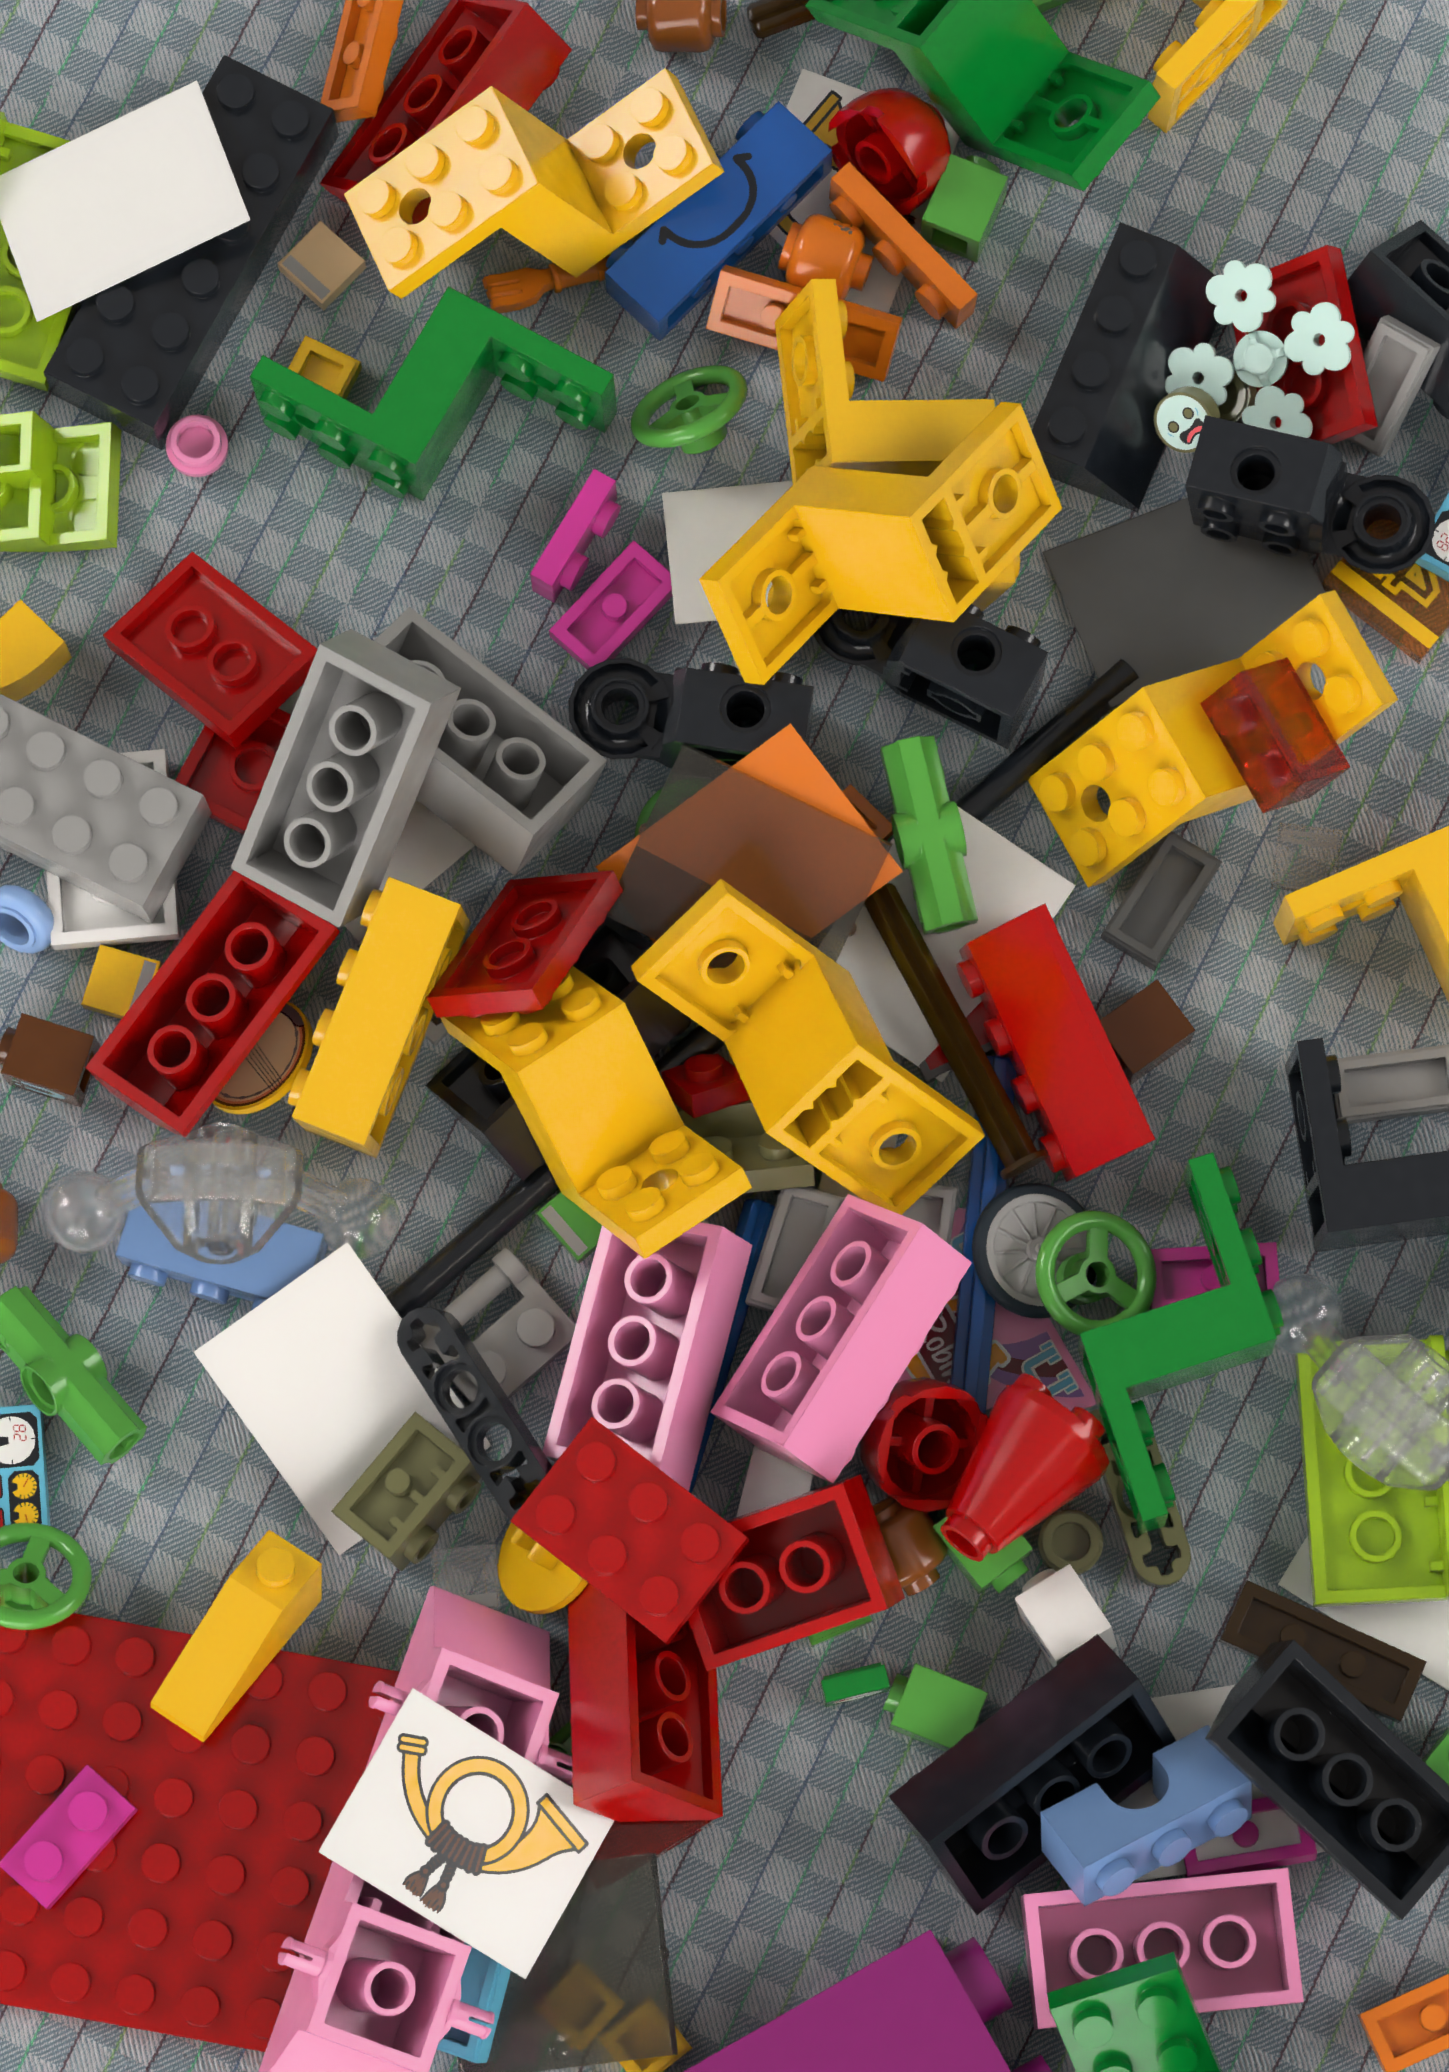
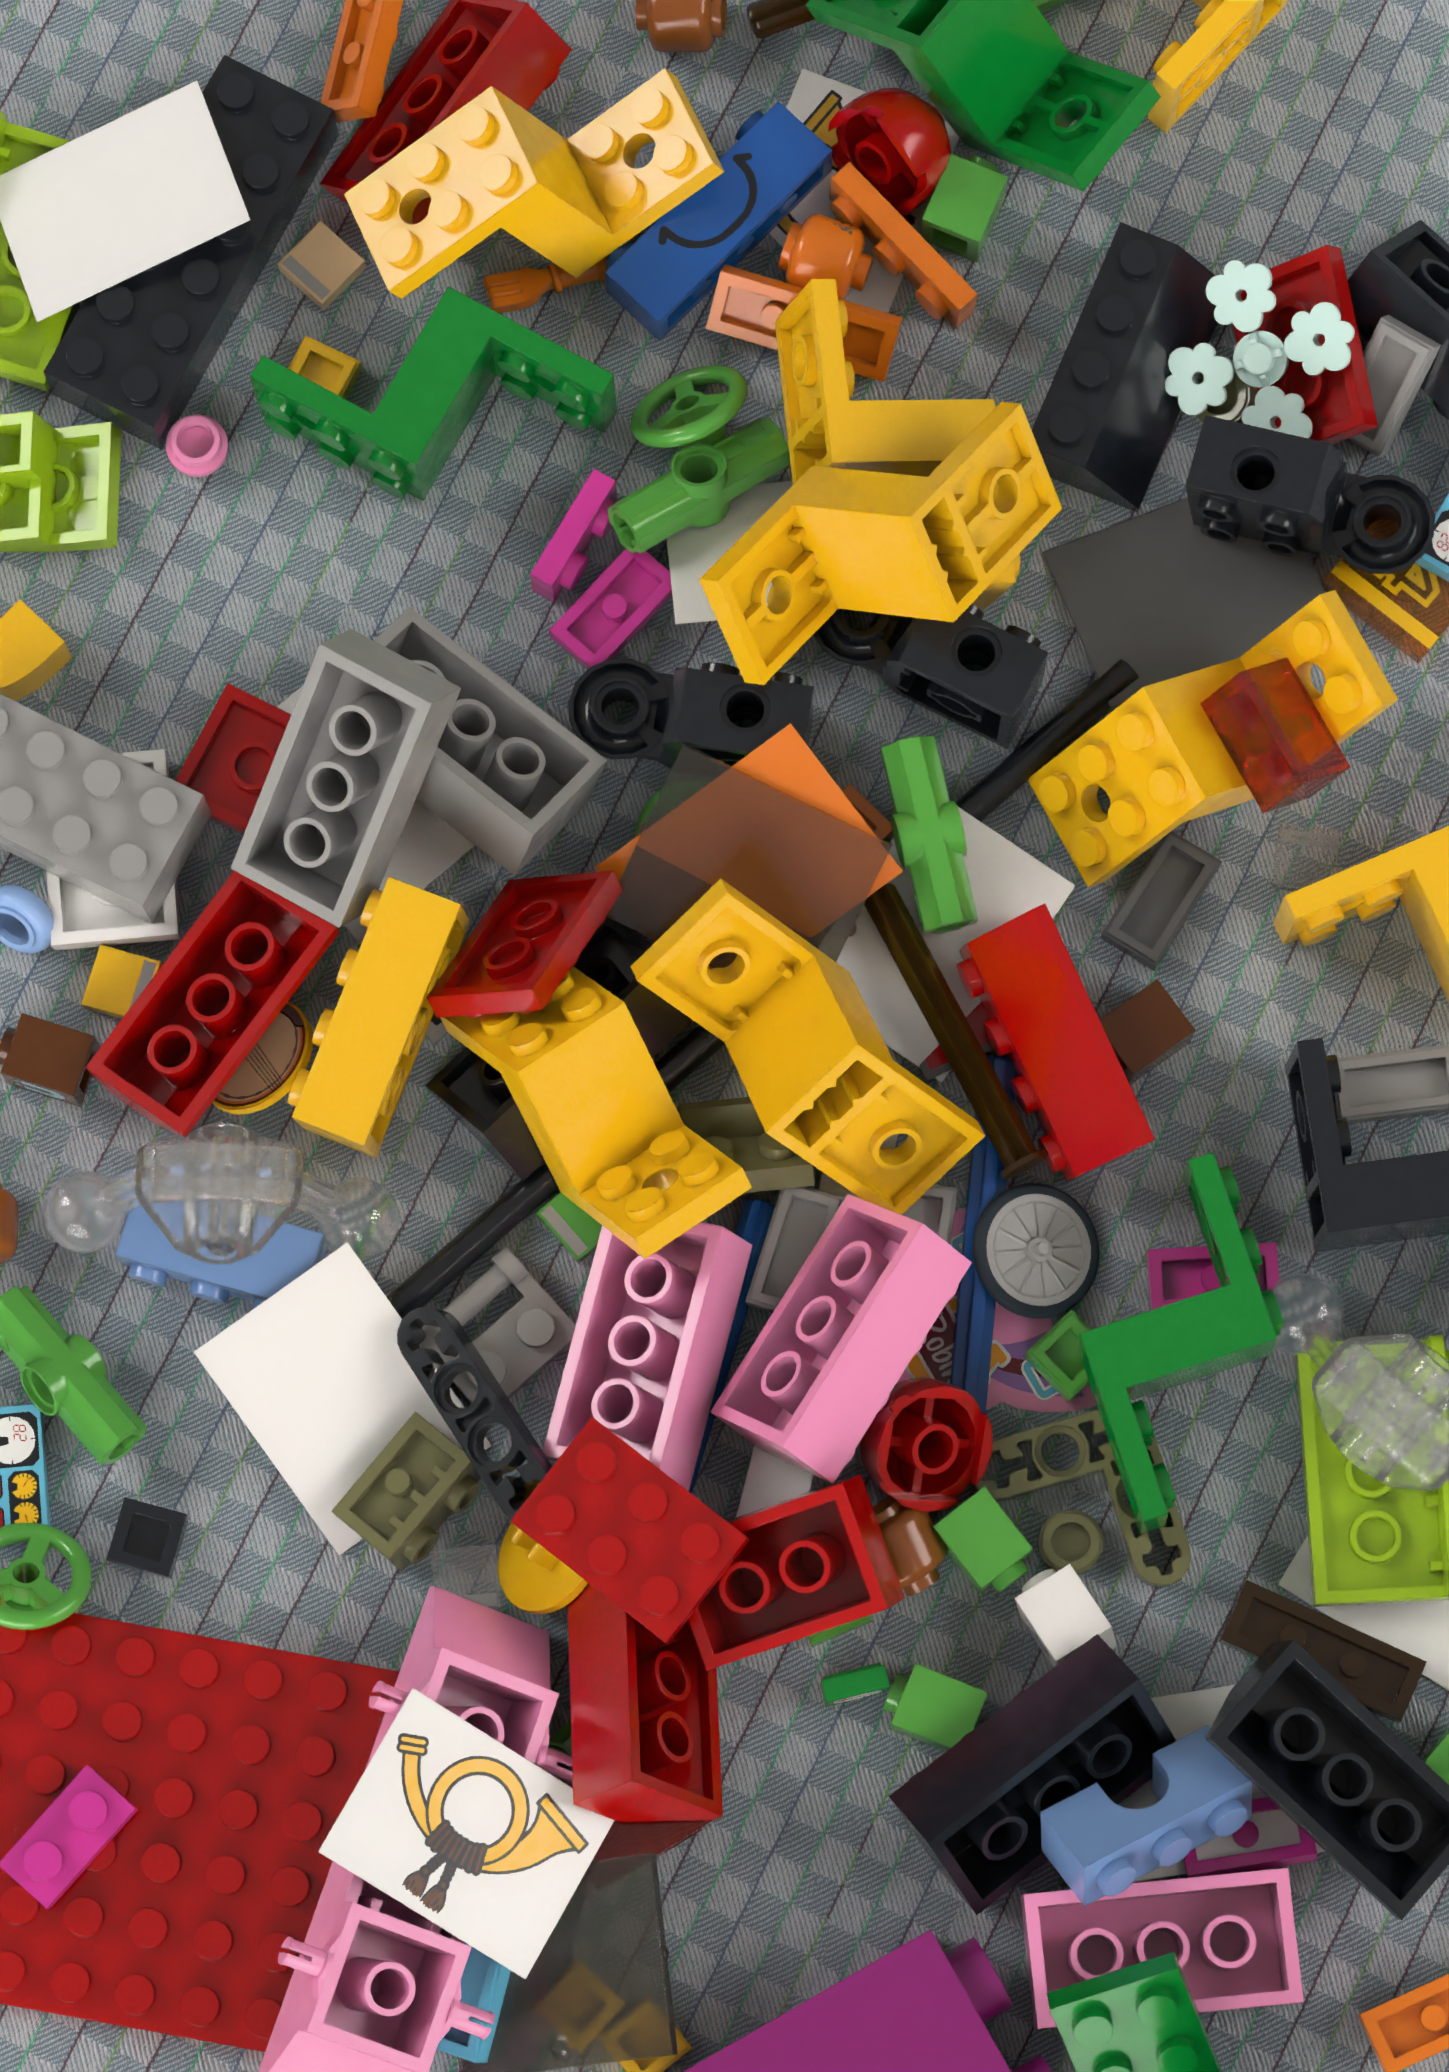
(147, 1538): none -> black plate
(212, 649): red plate -> none
(240, 1634): yellow slope -> none
(699, 485): none -> bright green piece
(704, 1085): red plate -> none
(1022, 1468): red cone -> none
(1058, 1356): none -> bright green tile
(1071, 1273): bright green piece -> none
(1181, 417): tile -> none

